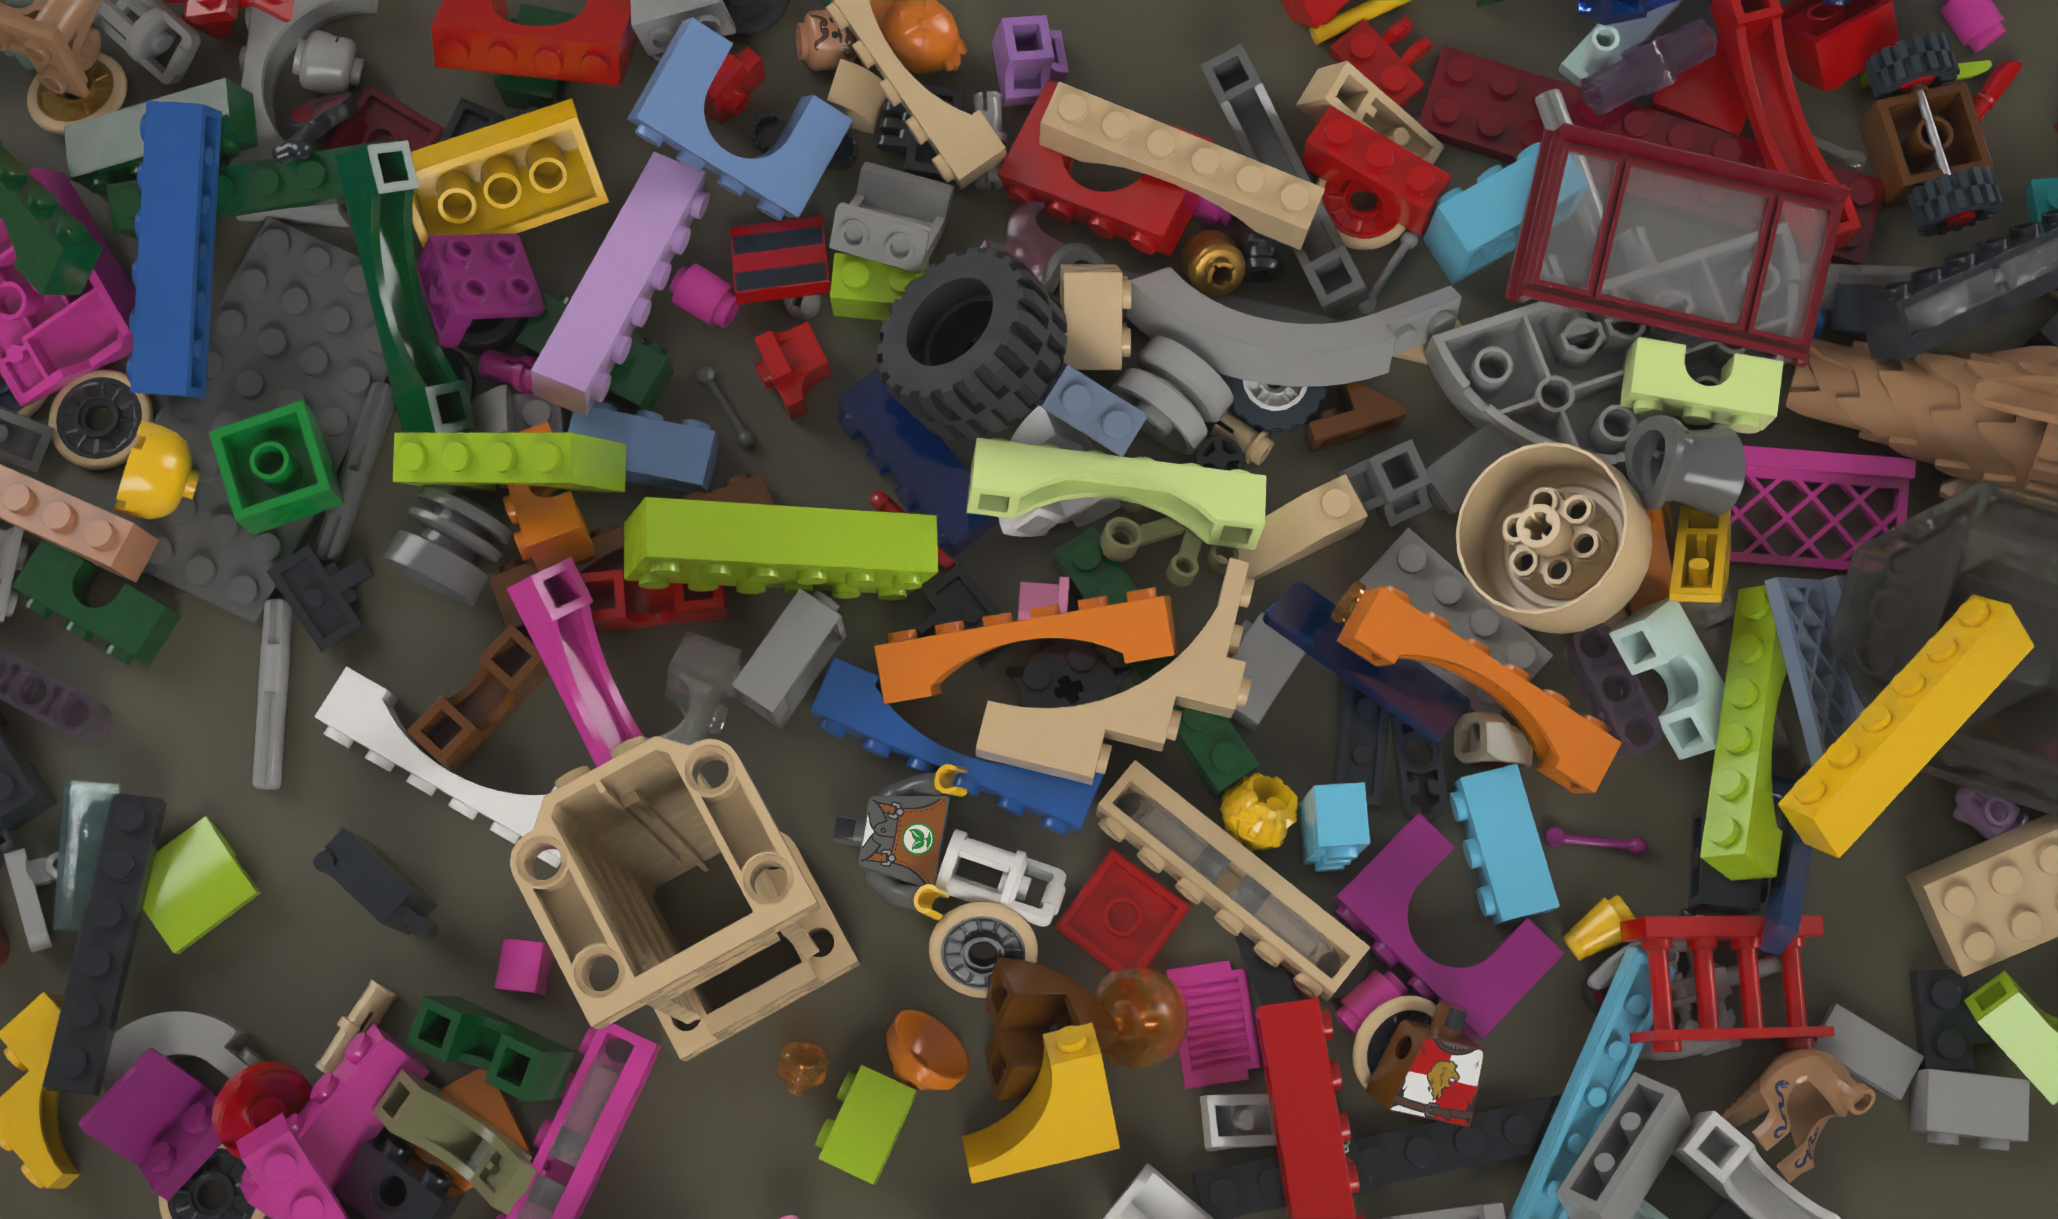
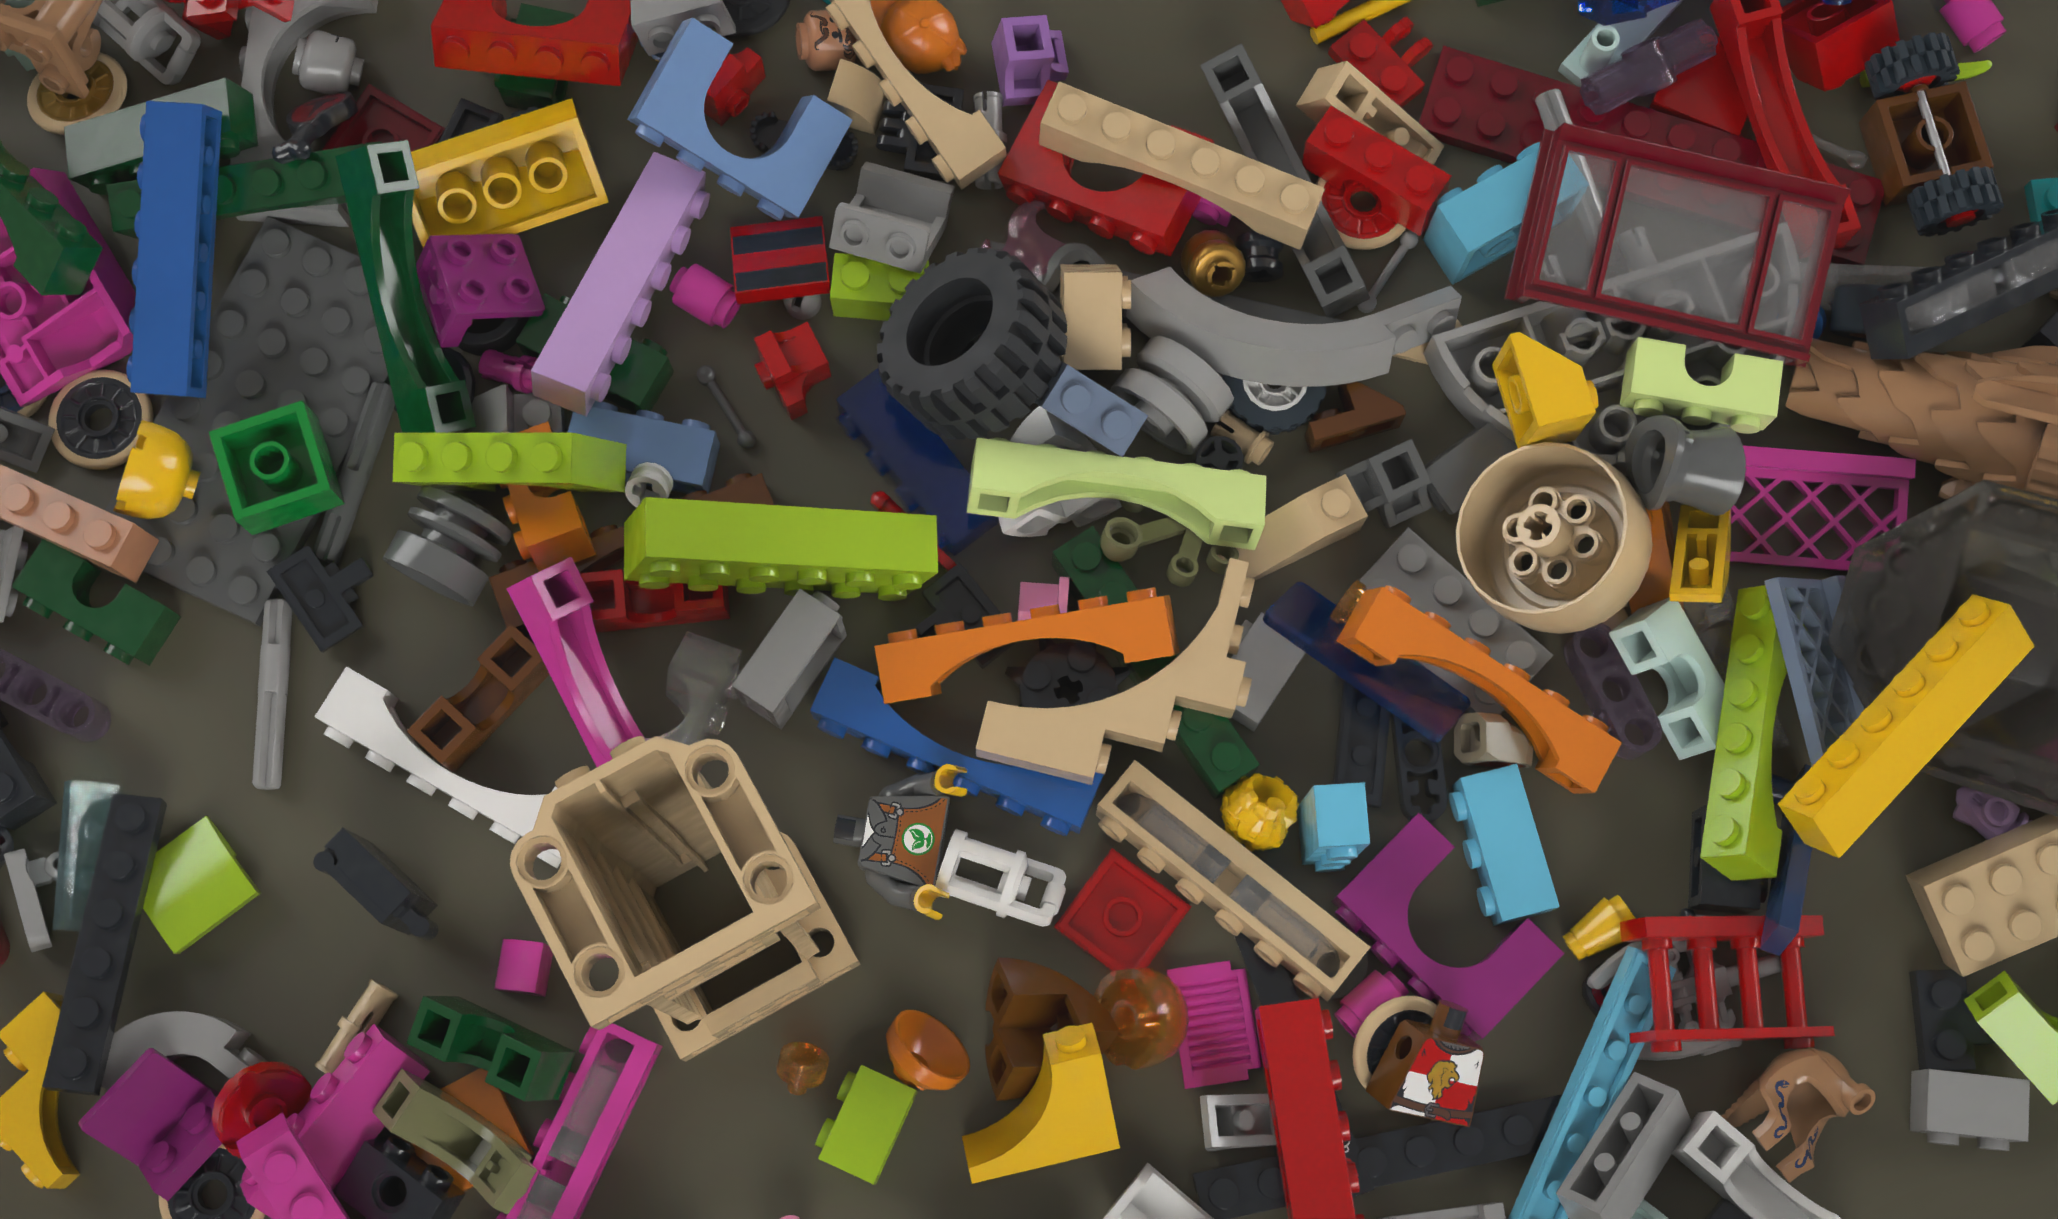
(650, 473): none -> white bush
(972, 924): wheel -> none
(1542, 392): none -> yellow slope
(1555, 837): magenta hinge -> none
(1869, 1052): light grey tile -> none
(1995, 86): red piece -> none

